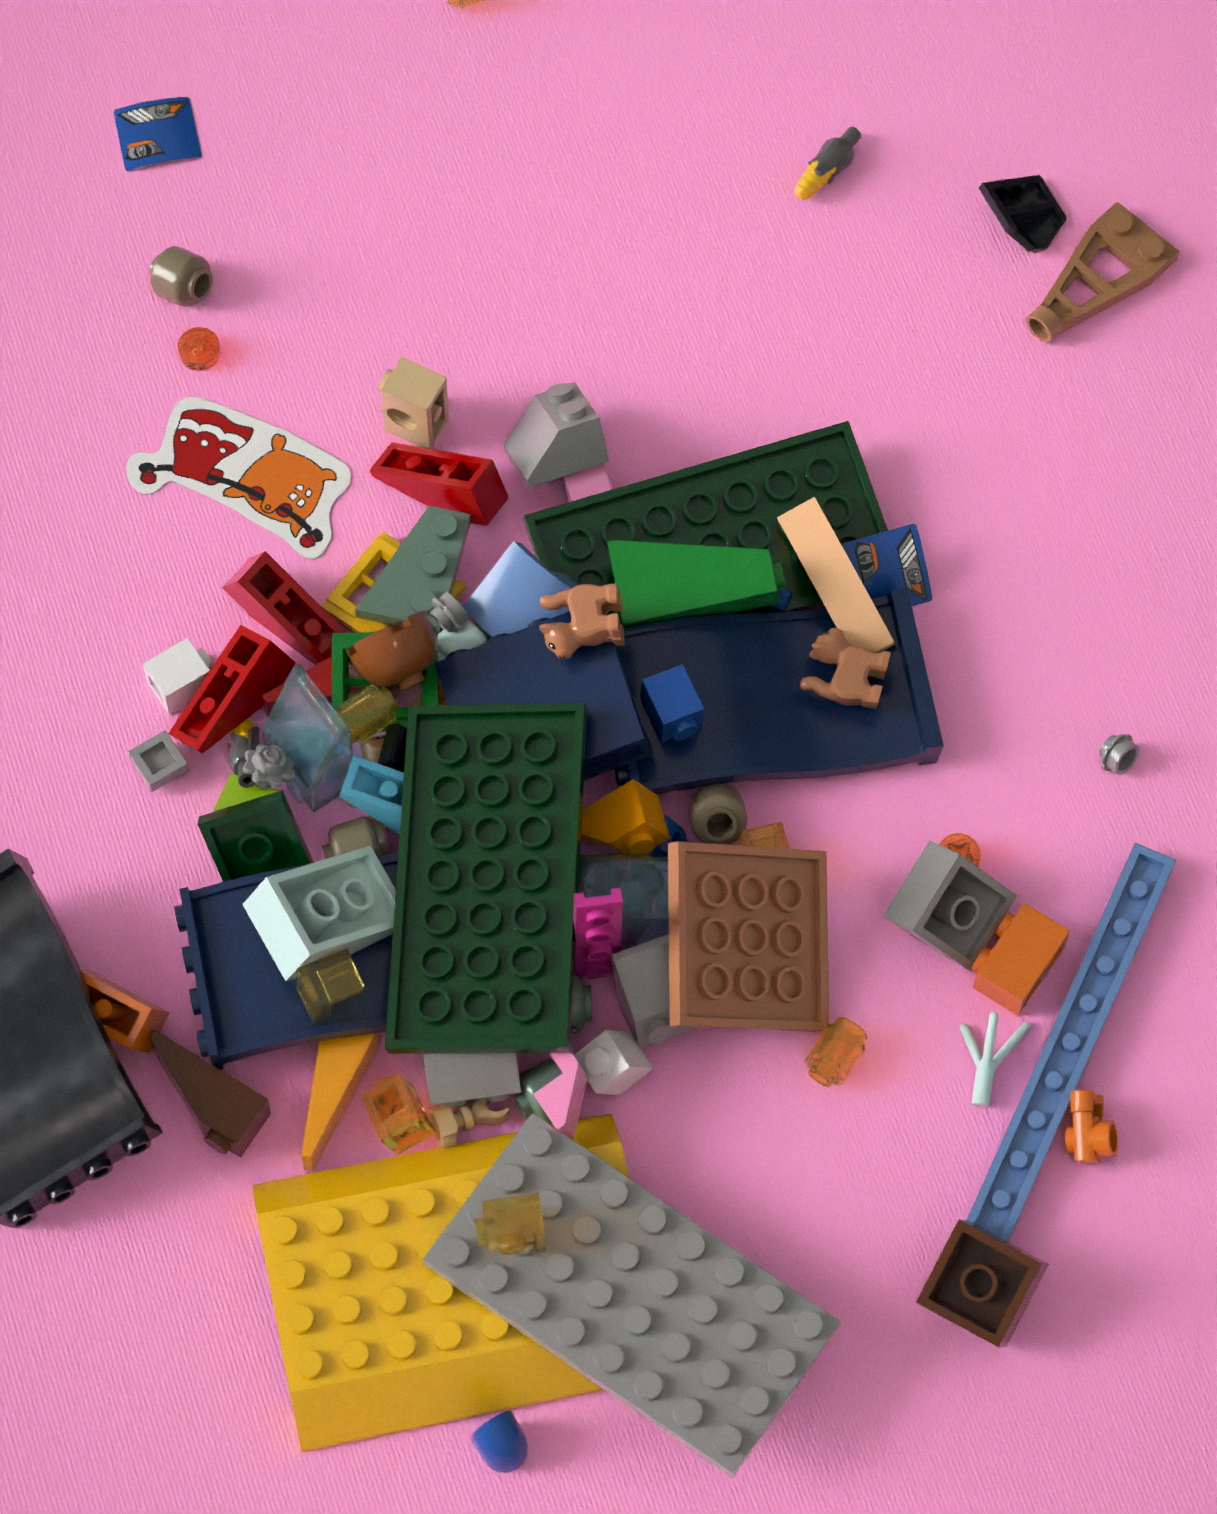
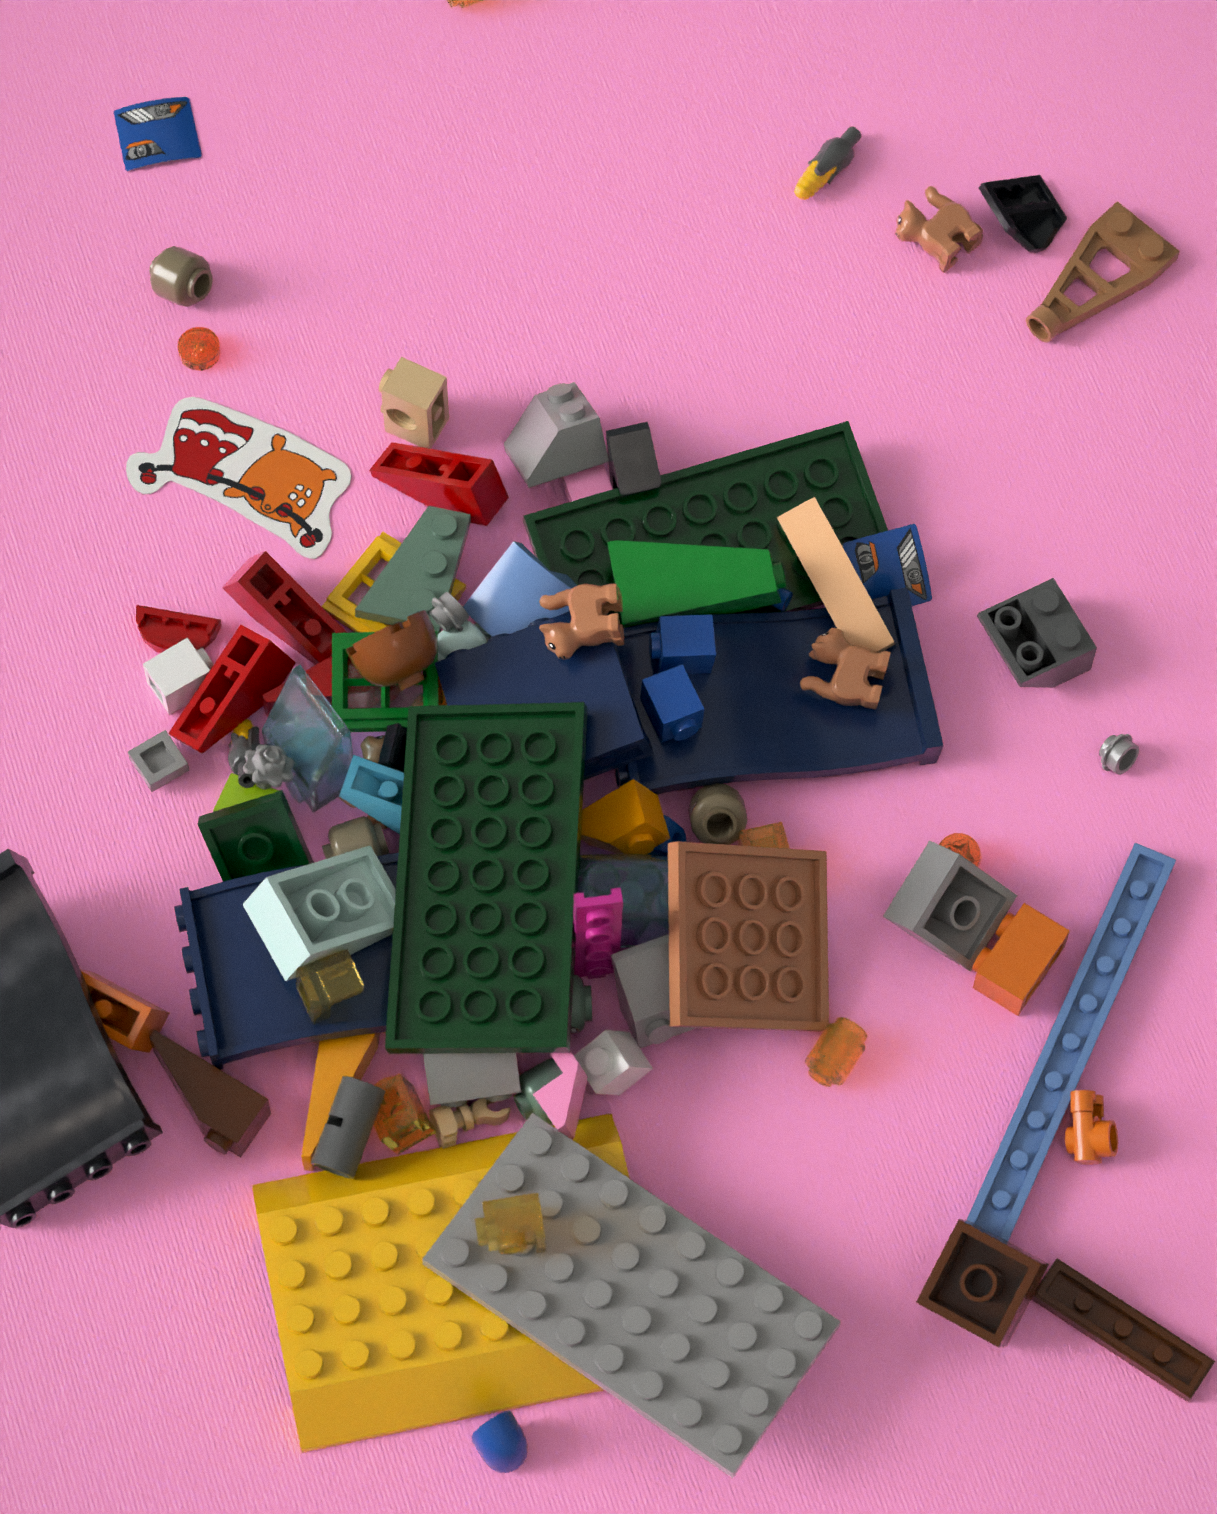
(166, 628): none -> red tile
(348, 1127): none -> dark grey pin
(368, 712): clear yellow brick -> none
(632, 459): none -> black slope
(684, 641): none -> blue brick
(941, 233): none -> nougat animal
(986, 1065): light aqua plant -> none
(1039, 636): none -> dark grey slope
(1122, 1330): none -> reddish brown tile

